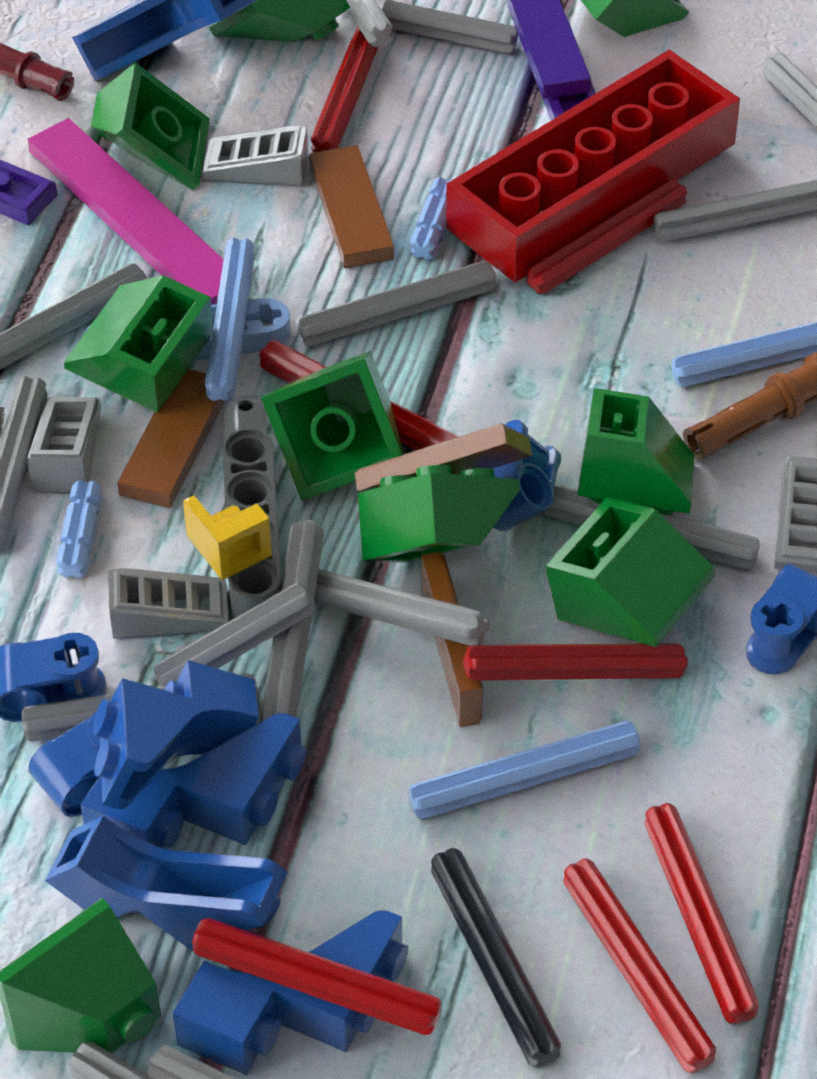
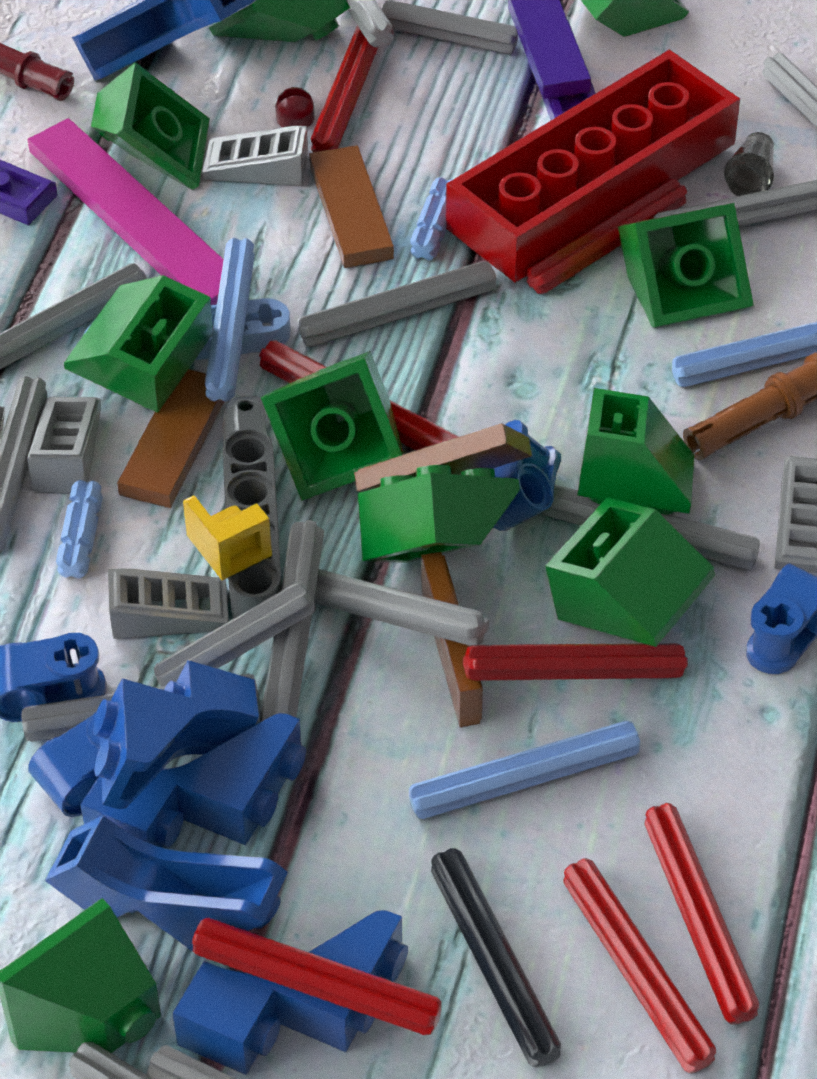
(294, 108): none -> dark red hinge
(687, 264): none -> green slope
(751, 165): none -> clear smoke cone

